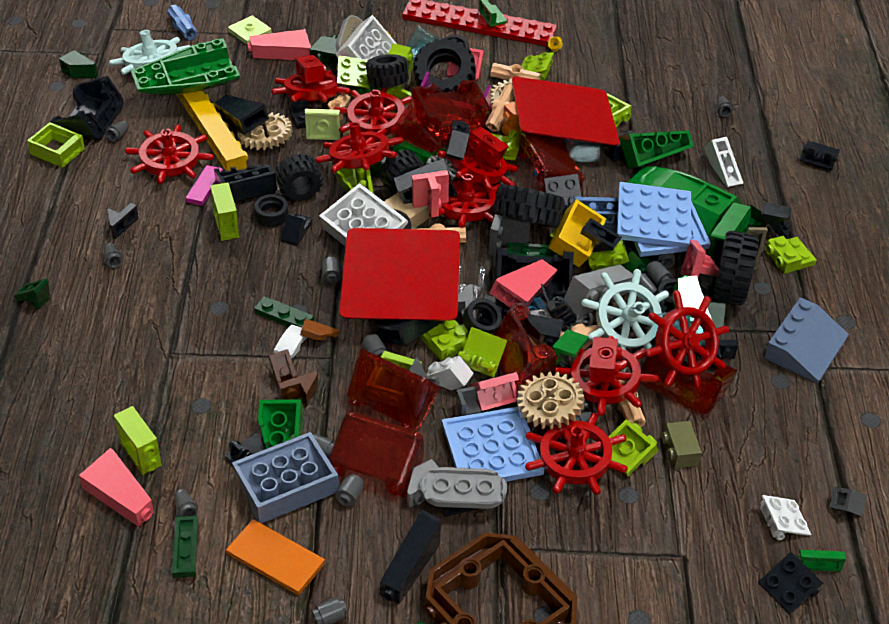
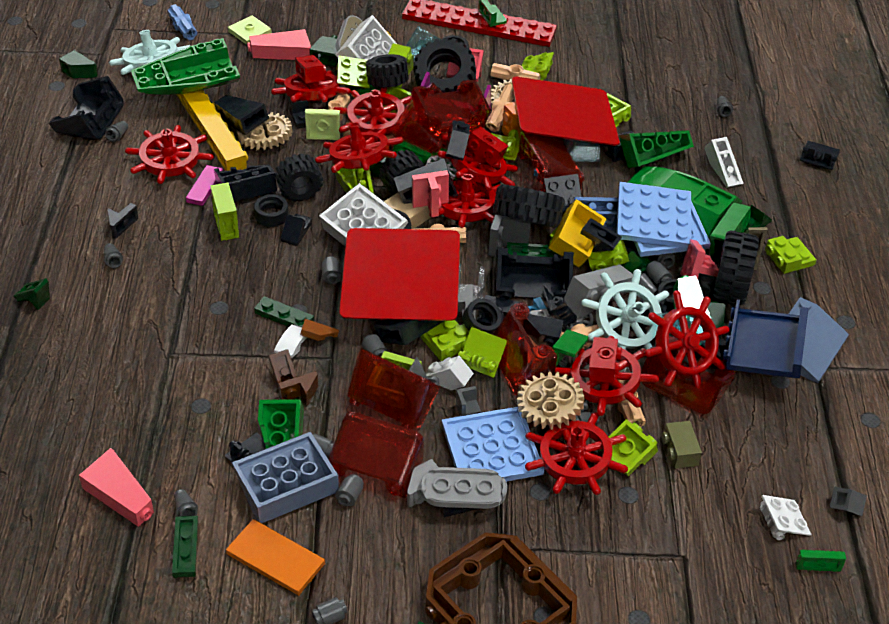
(71, 147): lime window -> none
(137, 440): lime window -> none
(411, 557): black slope -> none
(496, 391): coral bracket -> none
(523, 283): coral slope -> none
(552, 40): yellow plate -> none
(766, 342): none -> dark blue panel
(777, 218): black slope -> none
(791, 582): black hinge -> none

